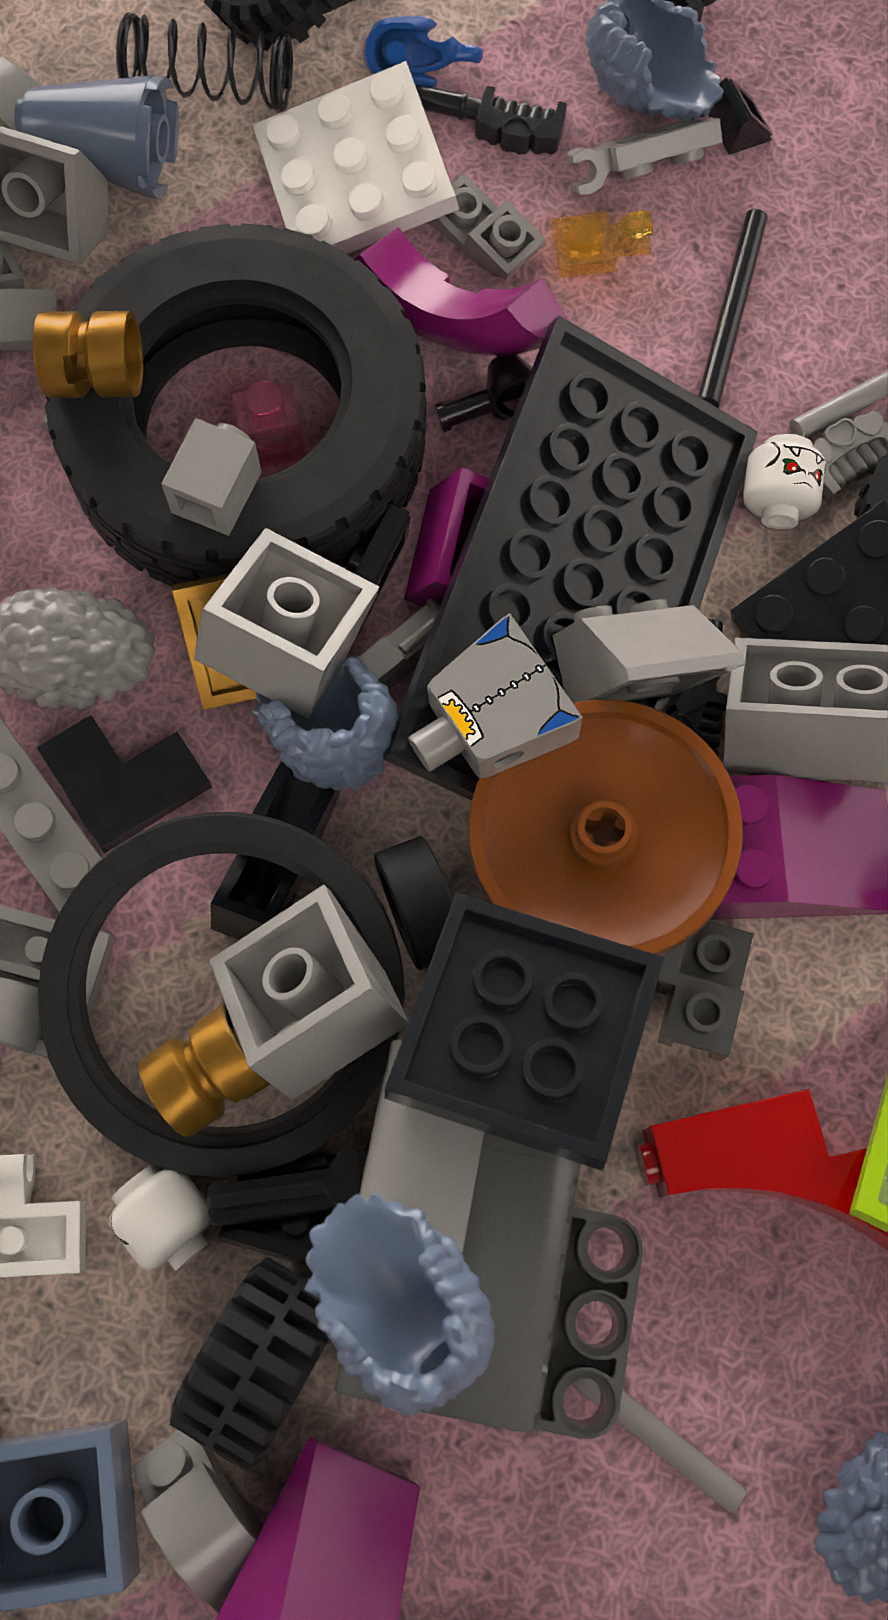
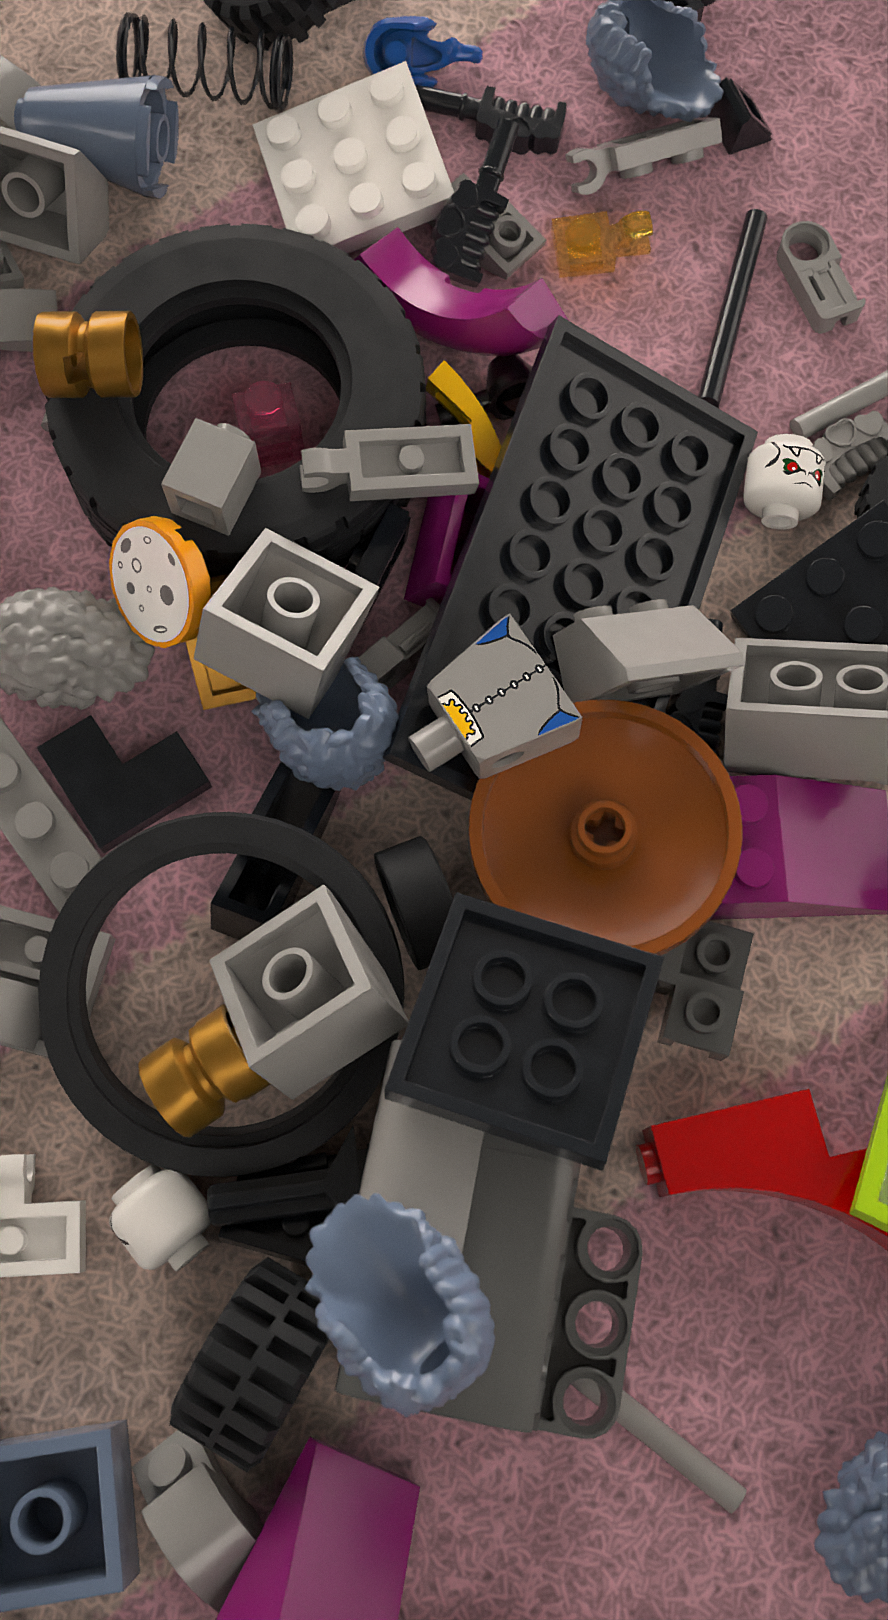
(159, 581): none -> tile
(395, 463): none -> light grey plate
(462, 404): none -> yellow slope
(470, 212): none -> black piece
(819, 282): none -> light grey piece

